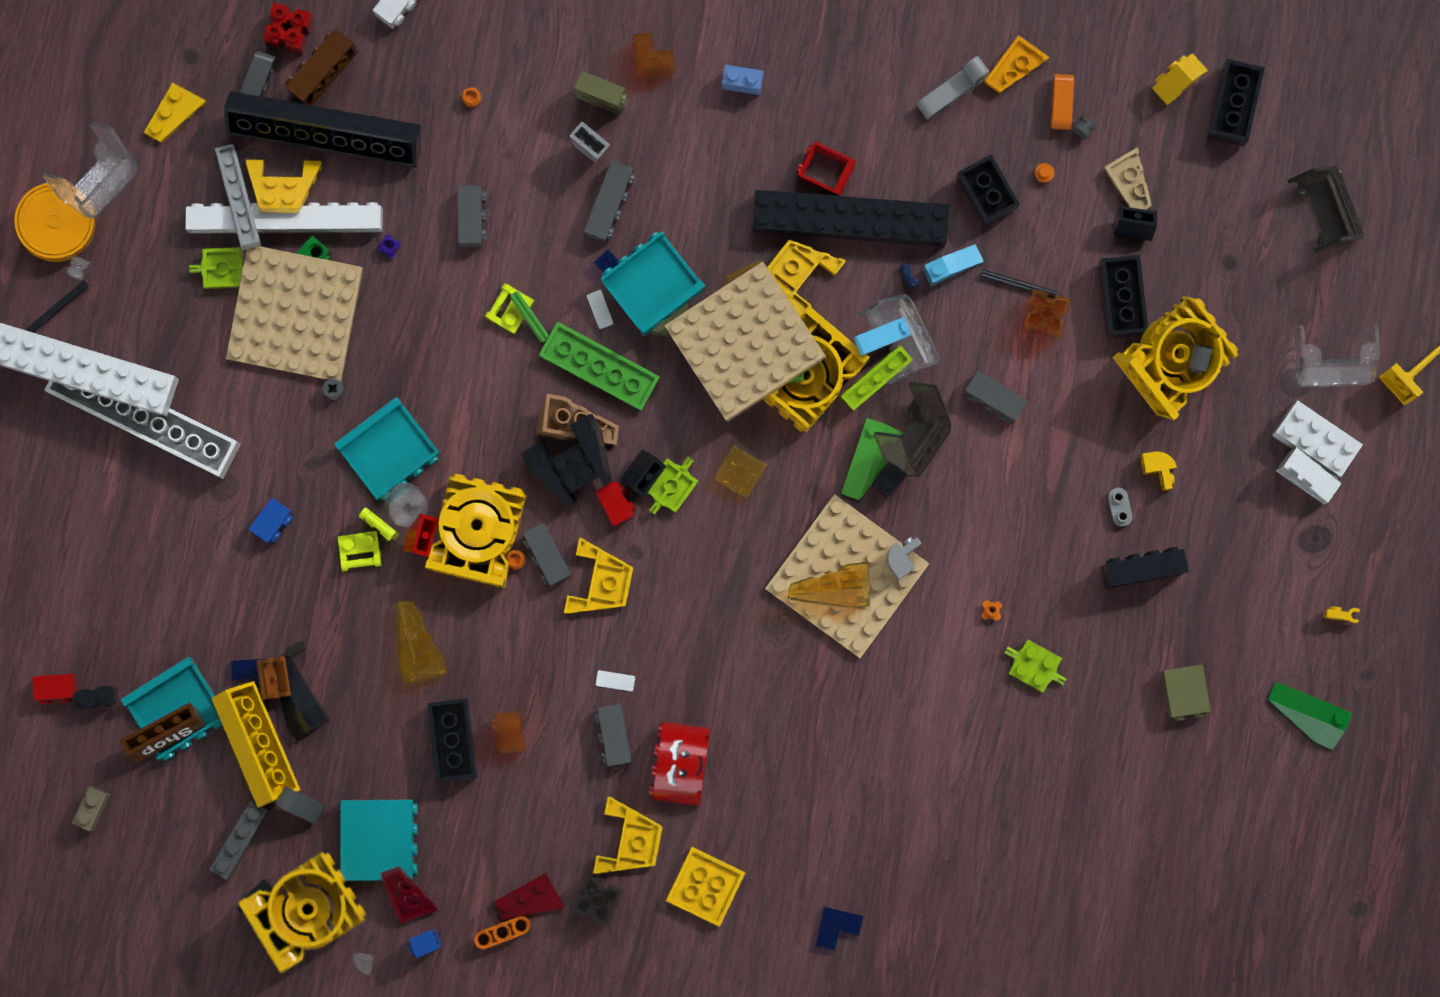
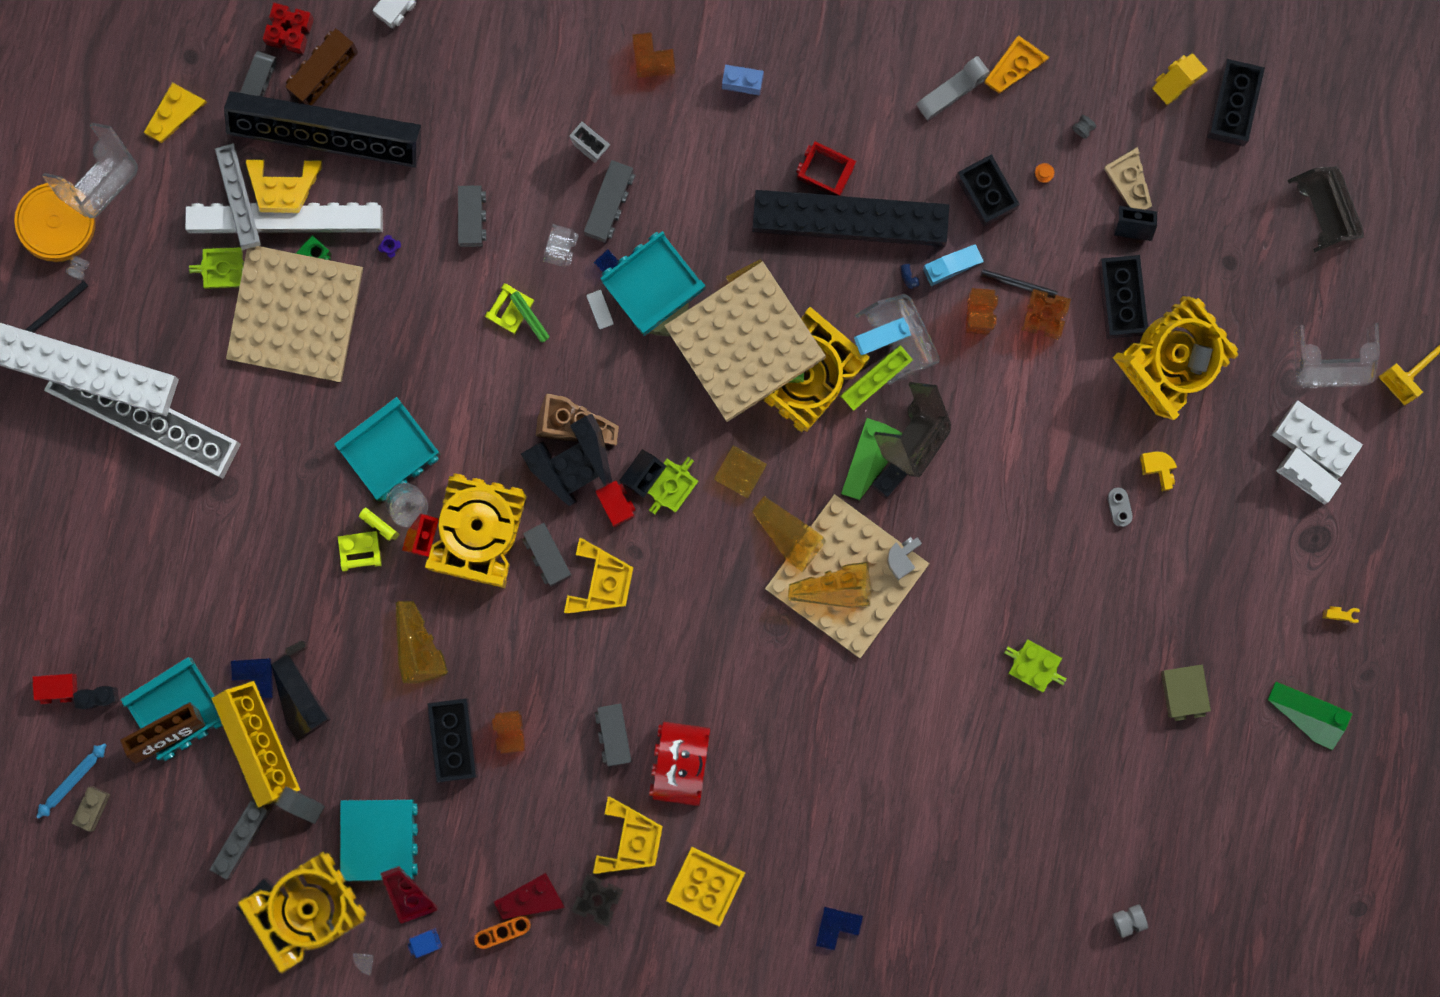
(71, 780): none -> dark azure wheel
(271, 521): blue brick -> none
(273, 677): dark orange hinge -> none
(336, 391): dark grey wheel -> none
(471, 97): orange plate -> none
(516, 559): orange plate -> none
(559, 246): none -> clear brick
(599, 366): bright green plate -> none
(601, 93): olive brick -> none
(615, 680): white sticker -> none
(791, 536): none -> clear yellow wedge
(794, 266): yellow wing -> none
(980, 311): none -> clear orange brick
(990, 605): orange plate -> none
(995, 397): dark grey brick -> none
(1062, 101): orange beam -> none
(1129, 921): none -> light grey wheel
(1145, 568): black brick -> none

